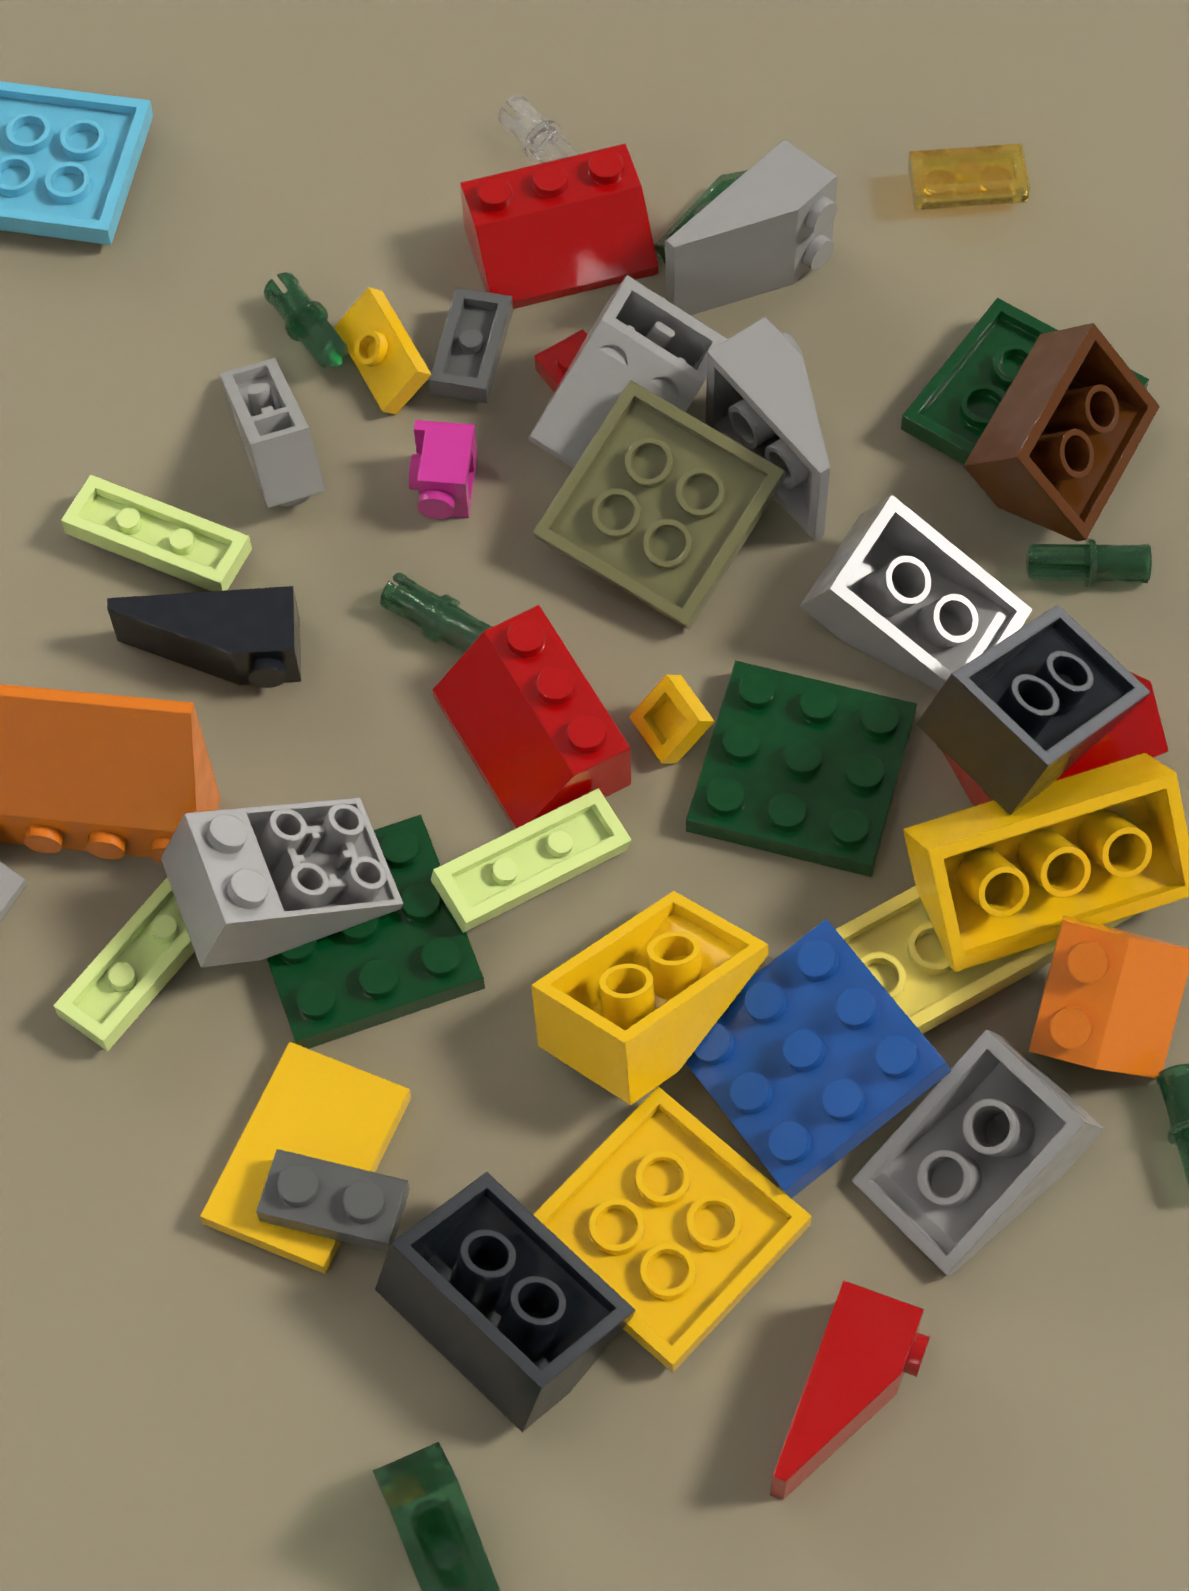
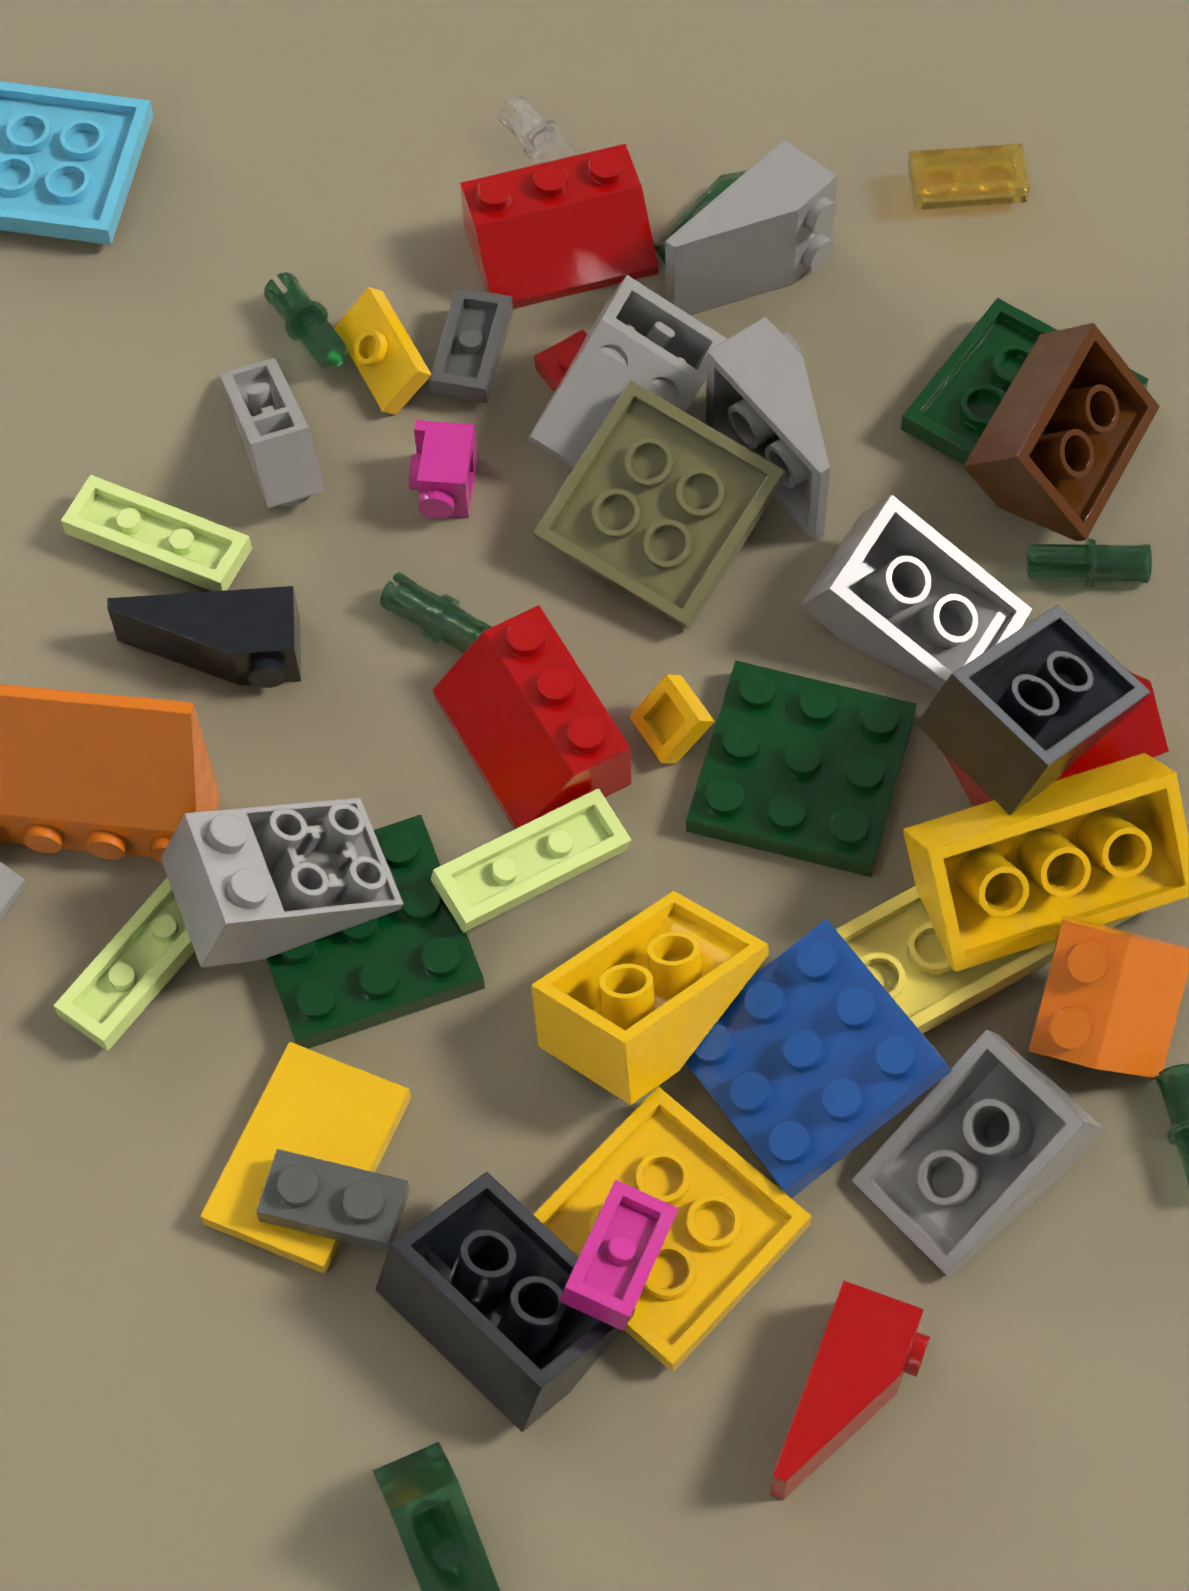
(618, 1255): none -> dark pink plate

